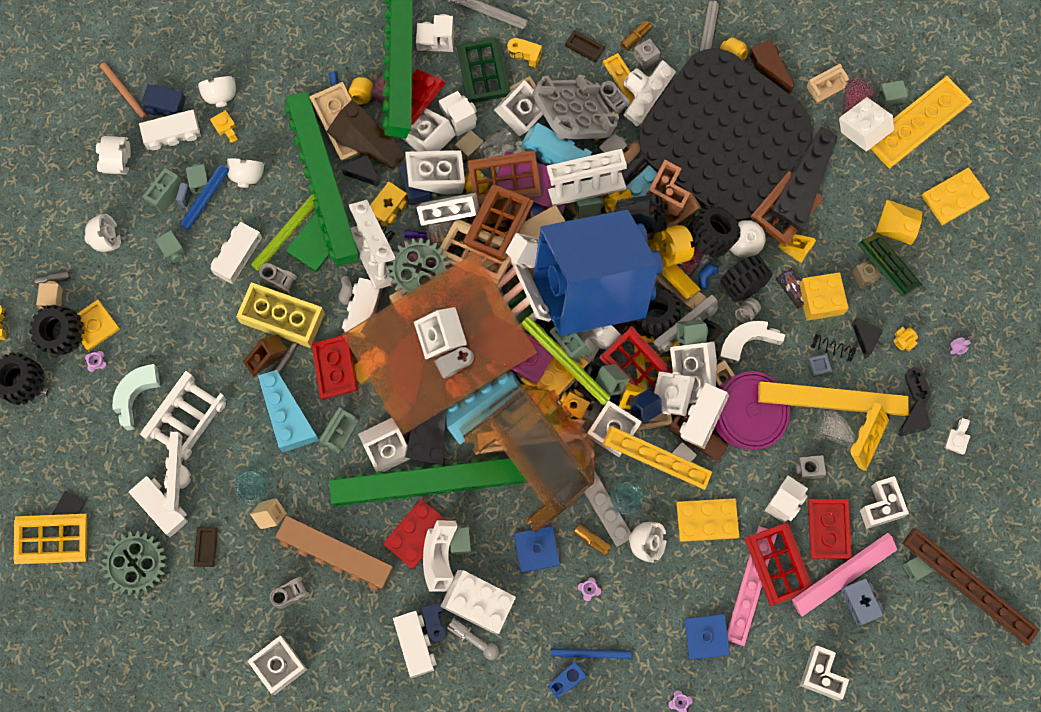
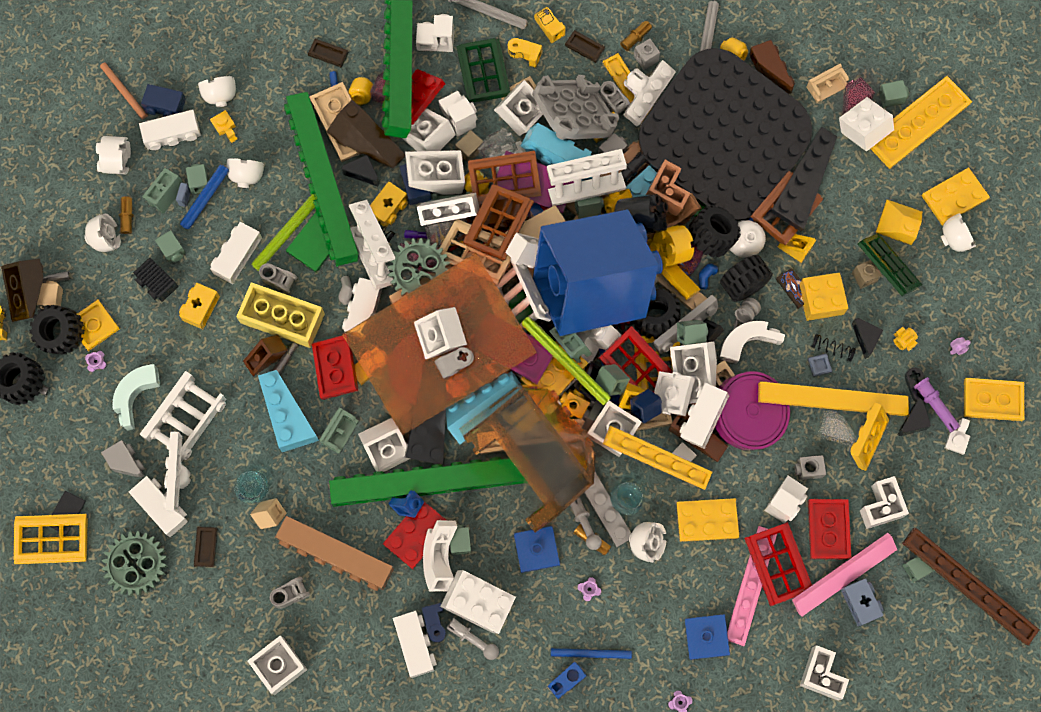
(22, 287): none -> dark brown slope
(121, 459): none -> light grey slope
(126, 215): none -> pearl gold axle
(155, 279): none -> black brick
(199, 315): none -> yellow brick
(328, 53): none -> dark brown tile
(407, 506): none -> blue bracket
(550, 24): none -> yellow leg
(593, 541): none -> light grey pin
(932, 397): none -> medium lavender pin
(957, 234): none -> white cylinder
(994, 399): none -> yellow plate

